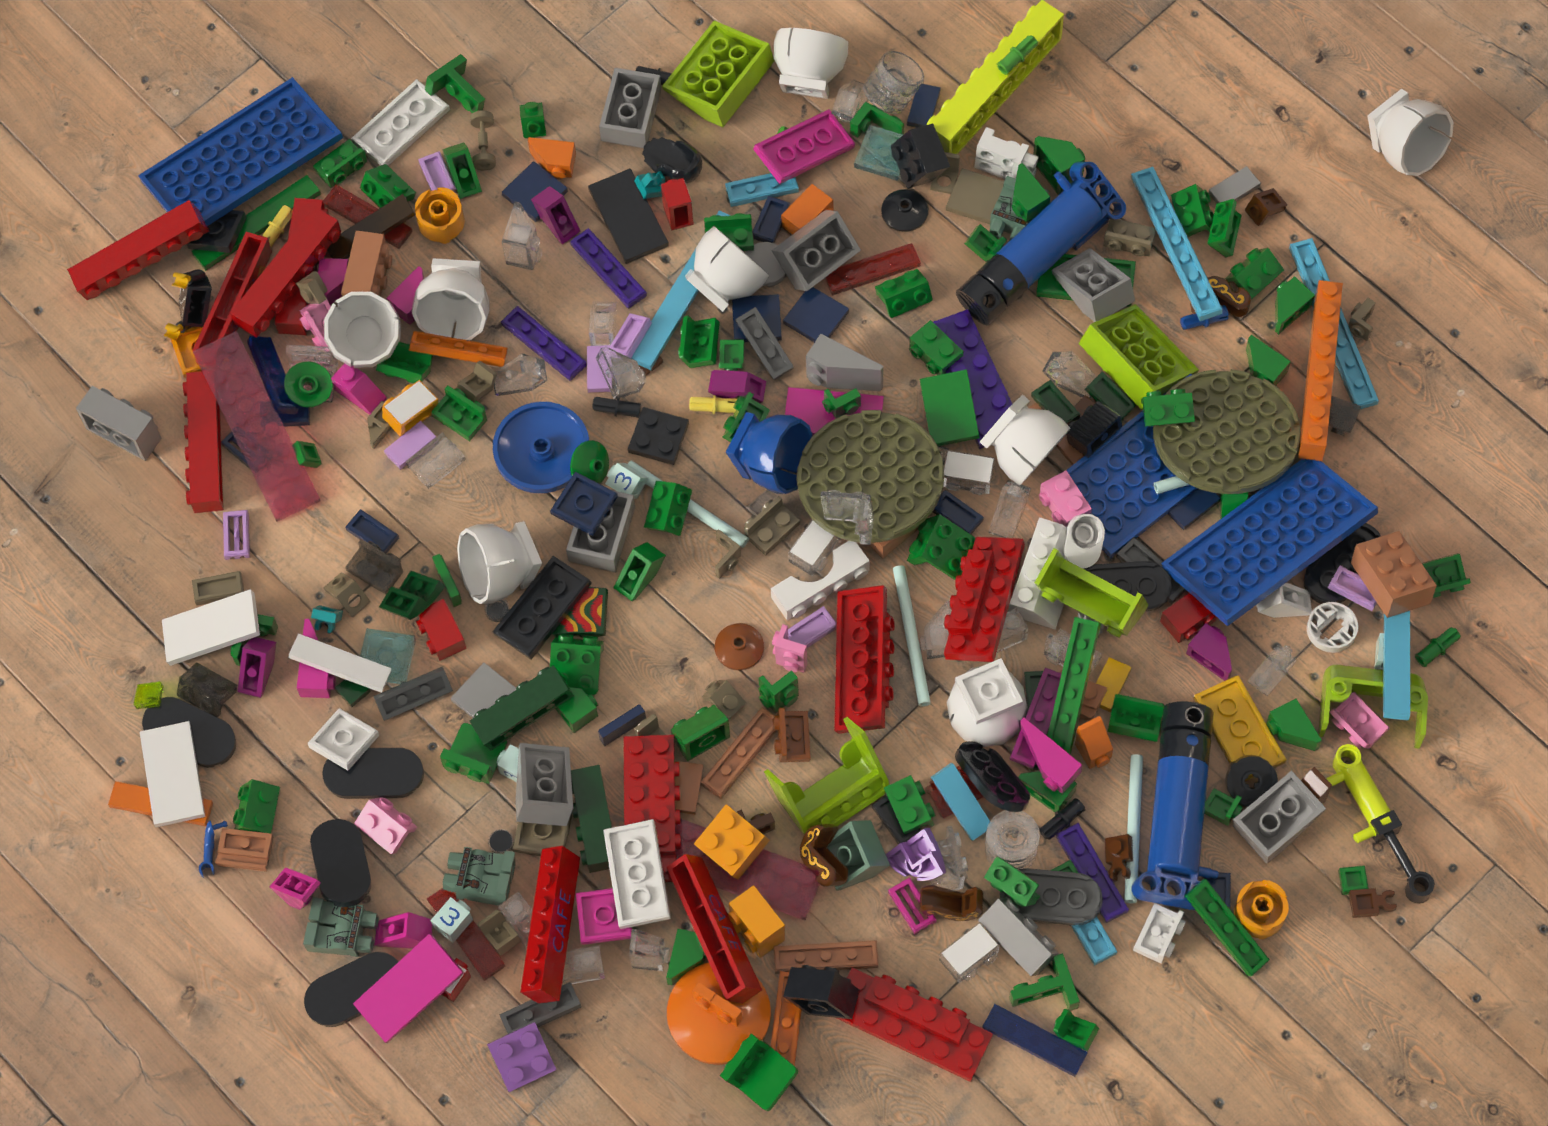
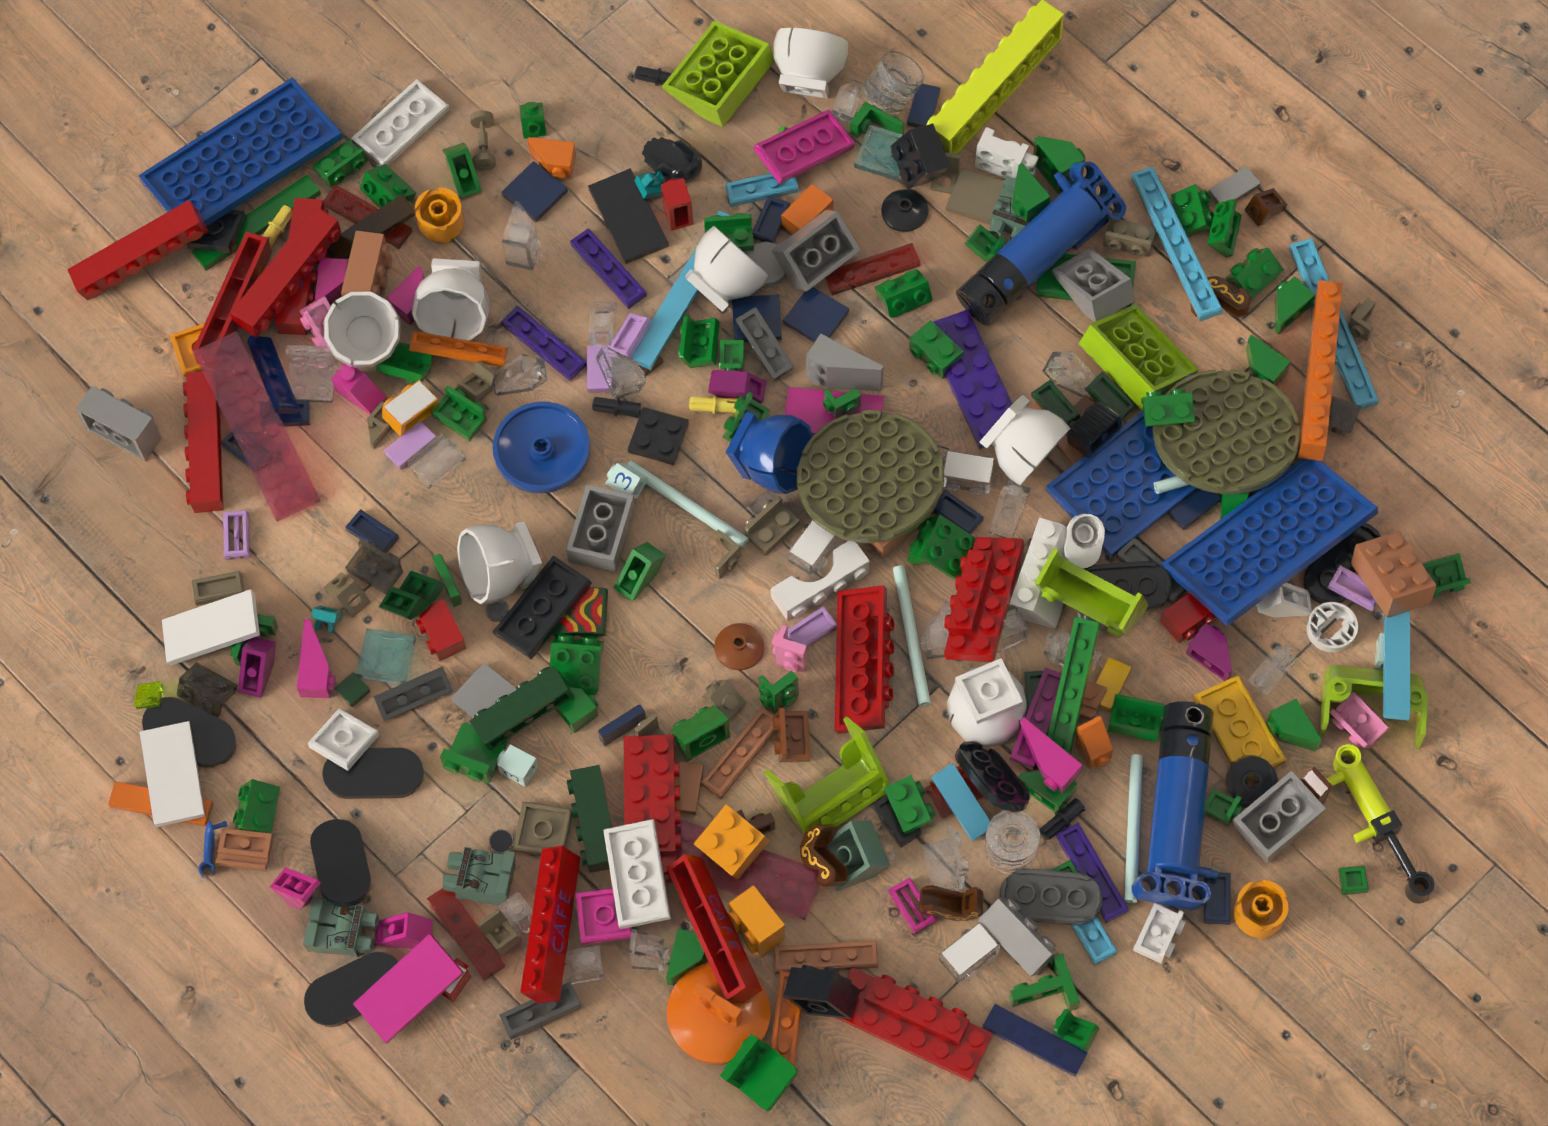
(193, 302): black torso -> none
(307, 454): green tile -> none
(308, 374): green dish -> none
(312, 288): dark tan bracket -> none
(340, 663): white tile -> none
(385, 824): bright pink bracket -> none
(436, 172): lavender tile -> none
(451, 78): green bracket -> none
(452, 919): light aqua brick -> none
(521, 1056): medium lavender plate -> none
(543, 785): light grey slope -> none
(556, 214): magenta slope -> none
(584, 503): dark blue tile -> none
(590, 461): green dish -> none
(630, 108): light grey brick -> none
(668, 507): green bracket -> none
(850, 507): clear bracket -> none
(918, 857): medium lavender brick -> none
(949, 408): green tile -> none
(1013, 882): green bracket -> none
(1017, 54): bright green axle -> none
(1063, 498): bright pink bracket -> none
(1117, 853): reddish brown plate -> none
(1192, 320): blue axle -> none
(1227, 927): green tile -> none
(1367, 902): reddish brown plate -> none
(1404, 133): white plate -> none
(1437, 646): green axle -> none

